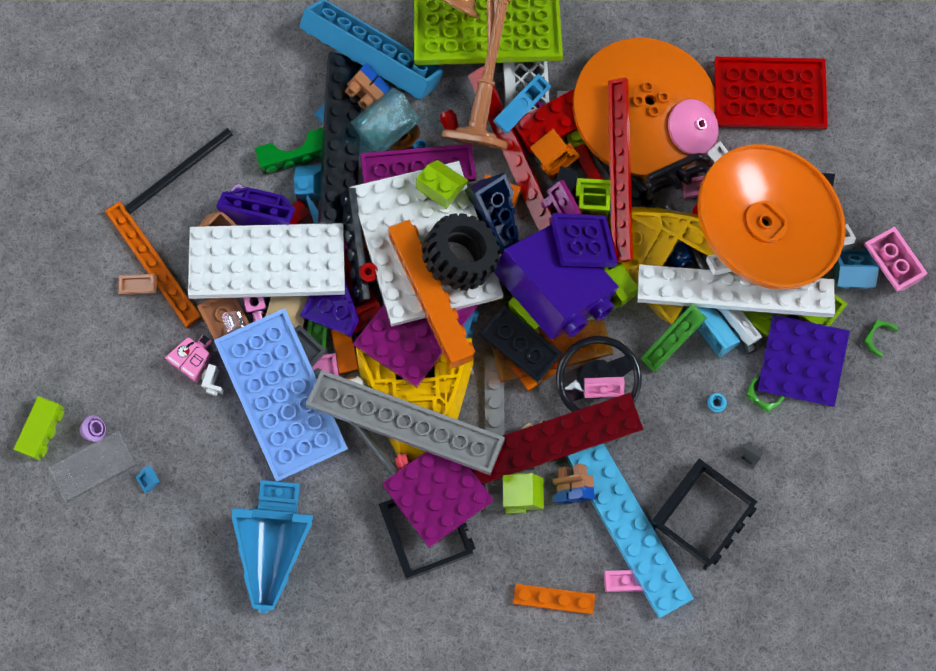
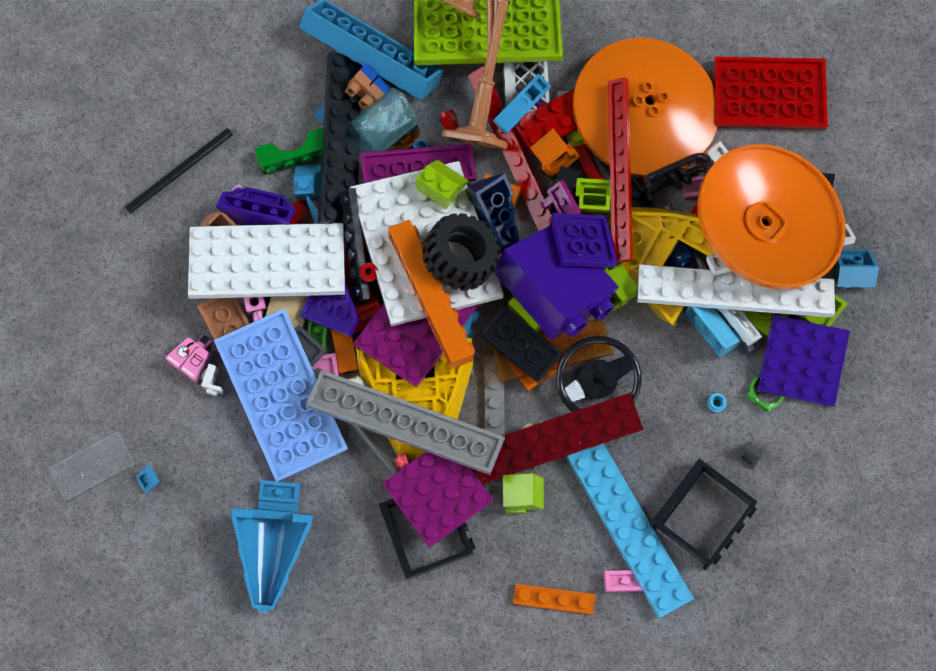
(39, 428): lime brick -> none
(93, 429): lavender cone -> none
(137, 284): nougat tile -> none
(153, 264): orange tile -> none
(232, 321): clear plate -> none
(573, 487): hips -> none
(603, 387): bright pink plate -> none
(673, 338): bright green plate -> none
(685, 127): bright pink dish -> none
(868, 339): bright green cap -> none
(896, 259): bright pink slope -> none

